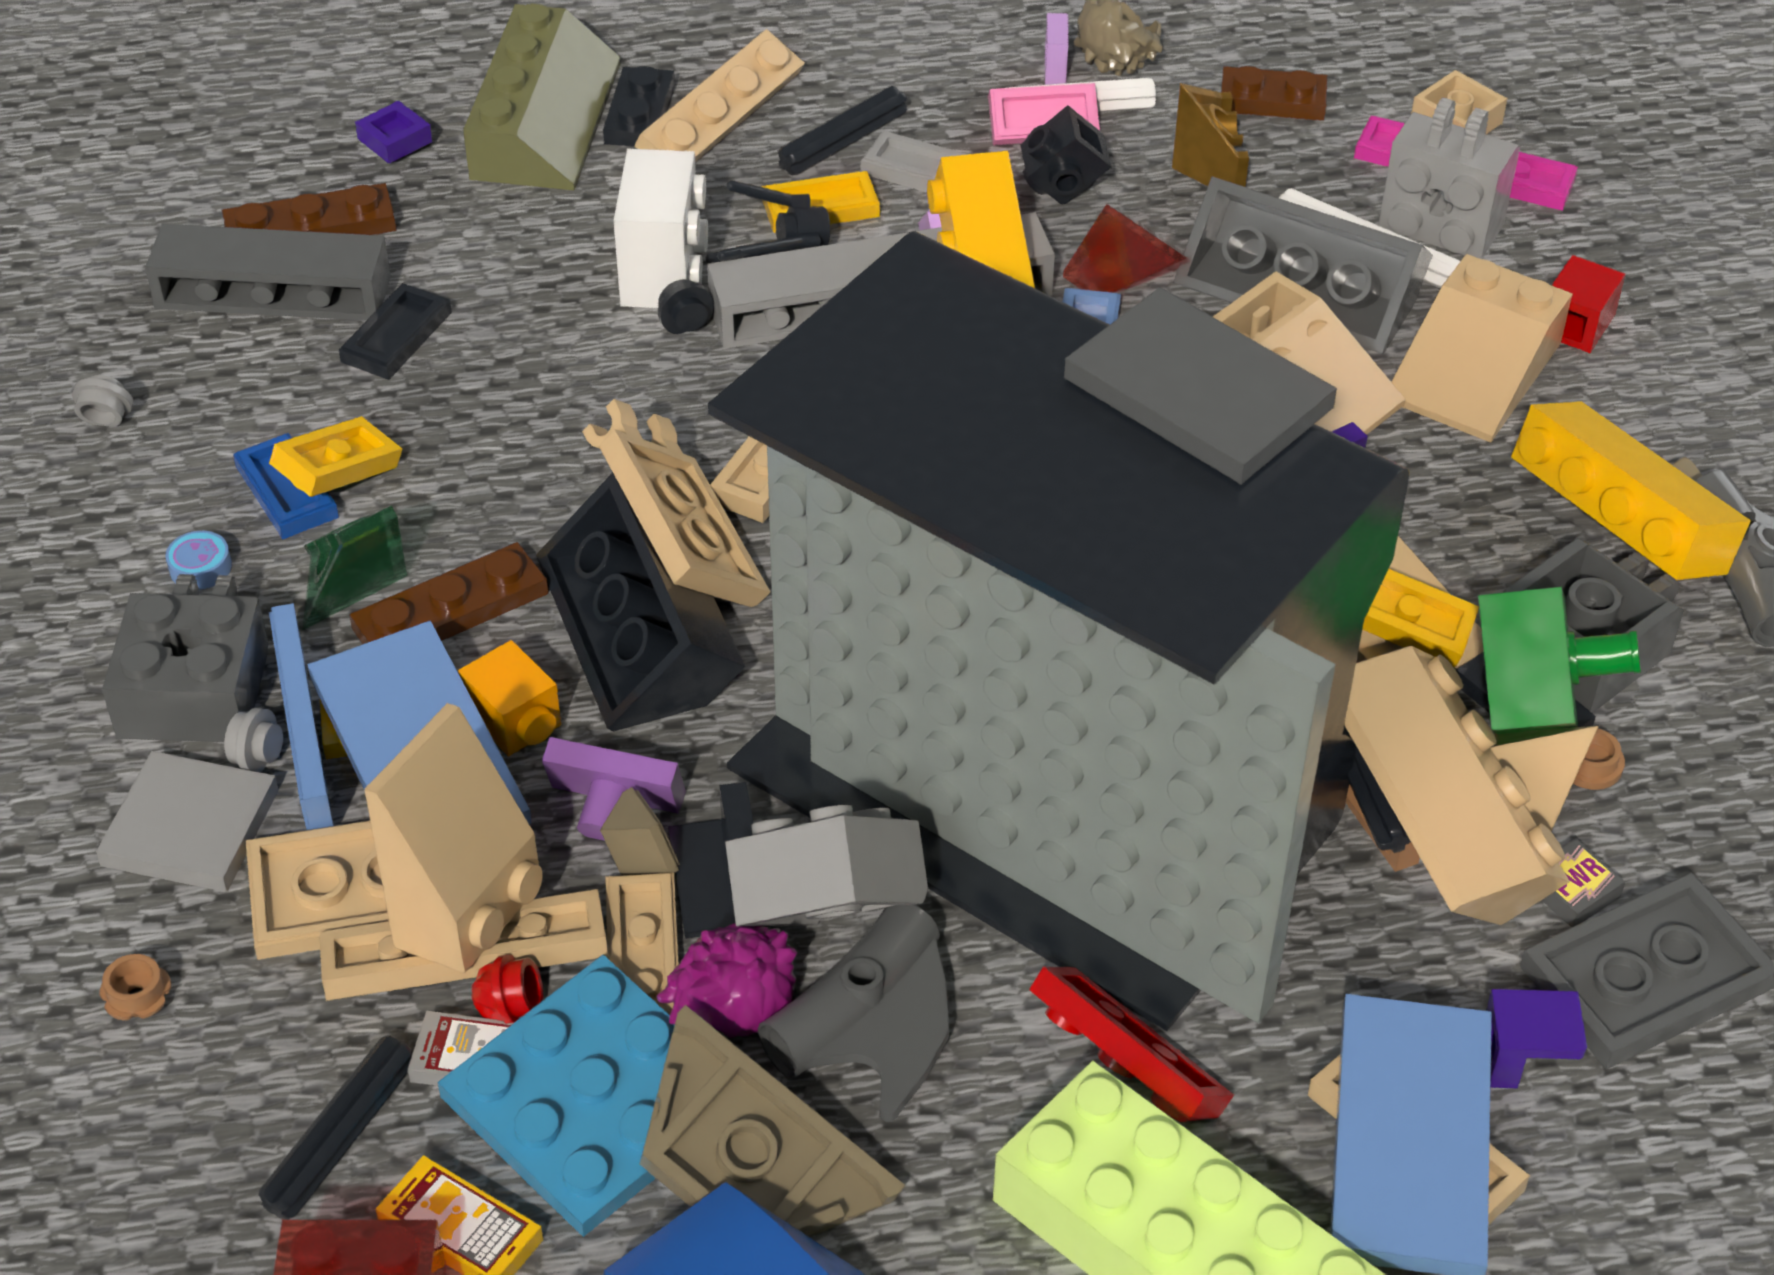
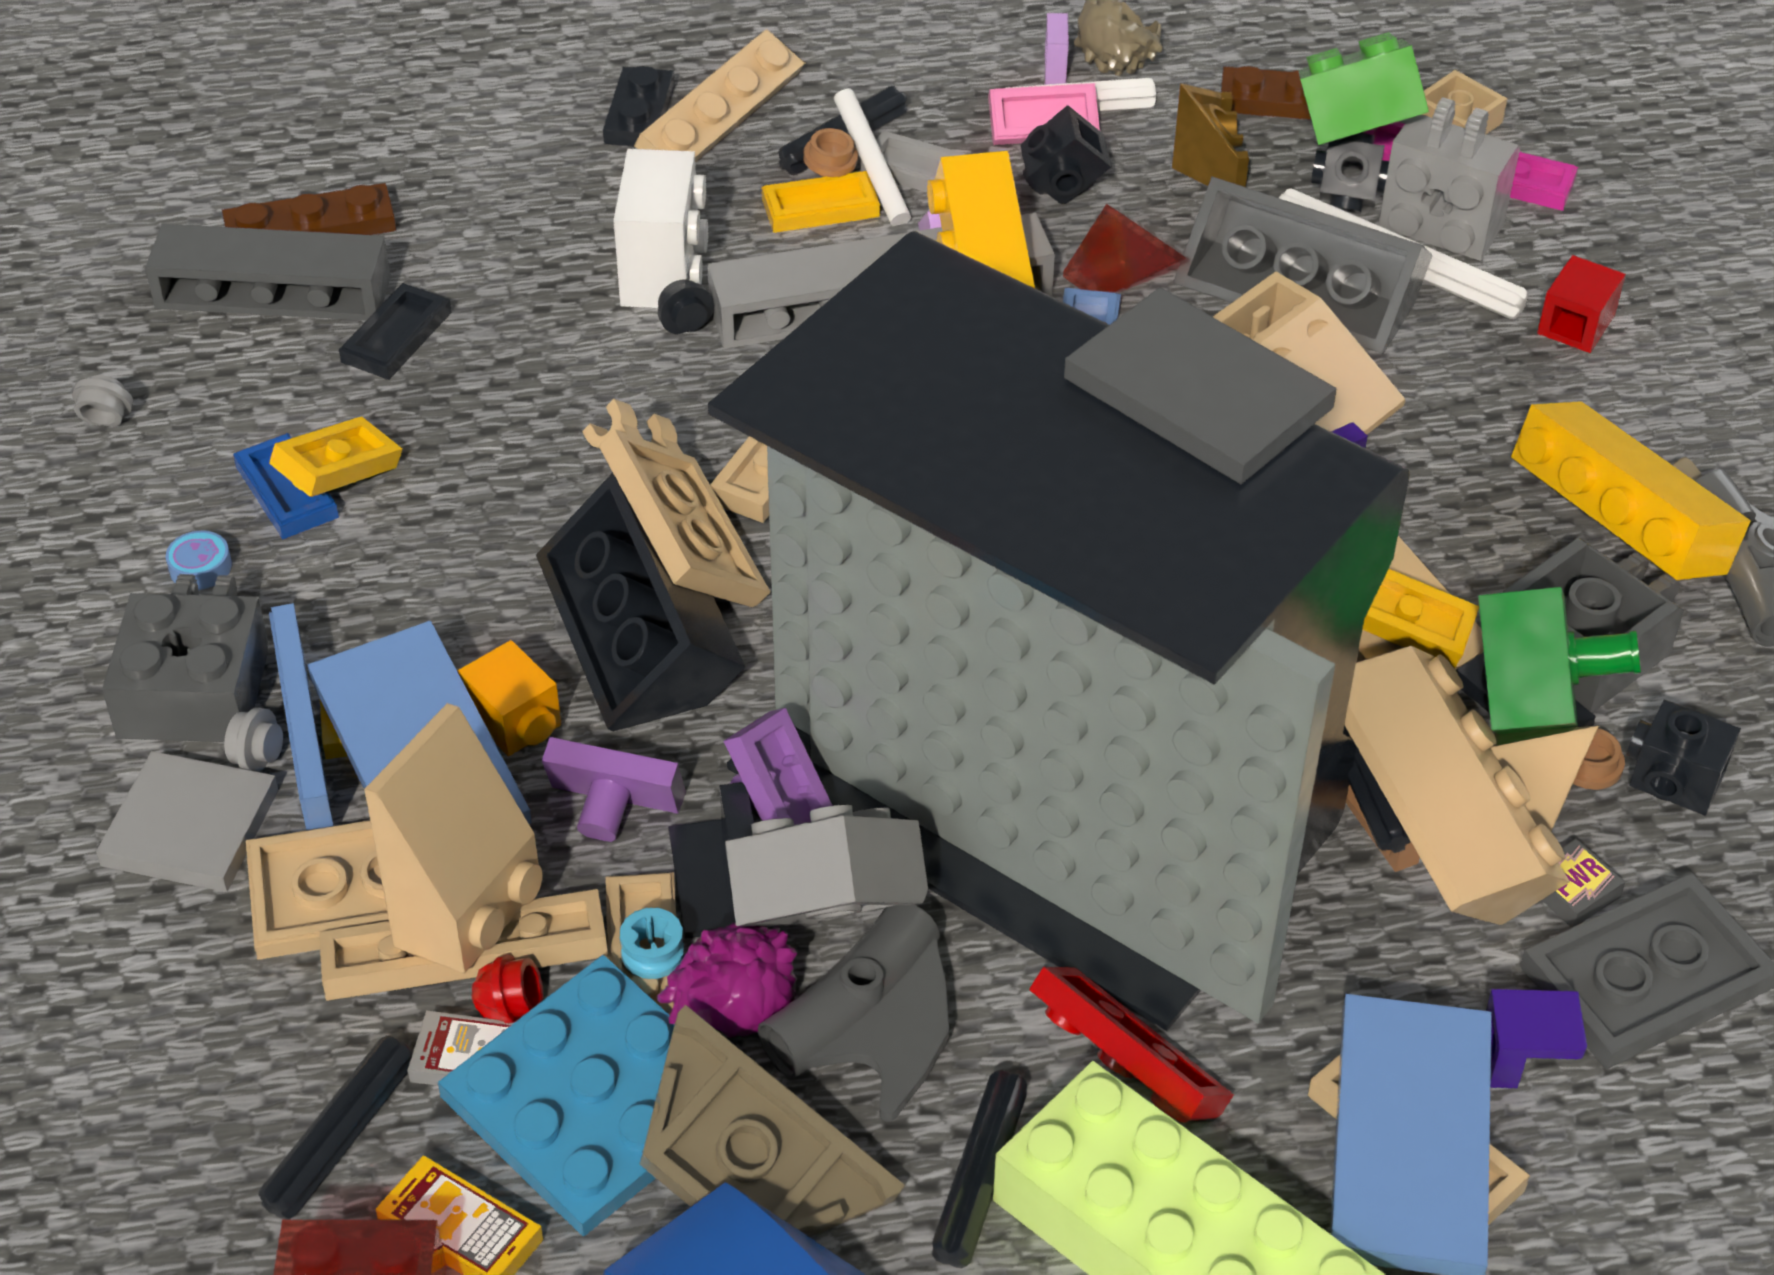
(128, 974): medium nougat plate -> none
(353, 564): clear green slope -> none
(393, 131): dark purple plate -> none
(457, 598): reddish brown plate -> none
(539, 101): olive slope -> none
(637, 837): dark tan slope -> none
(652, 962): none -> medium azure bush
(776, 769): none -> medium lavender tile
(796, 229): black plant -> none
(830, 153): none -> medium nougat plate
(872, 157): none -> white bar
(974, 1178): none -> black axle
(1345, 192): none -> brick
(1362, 88): none -> bright green brick
(1481, 346): tan slope -> none
(1682, 756): none -> black brick

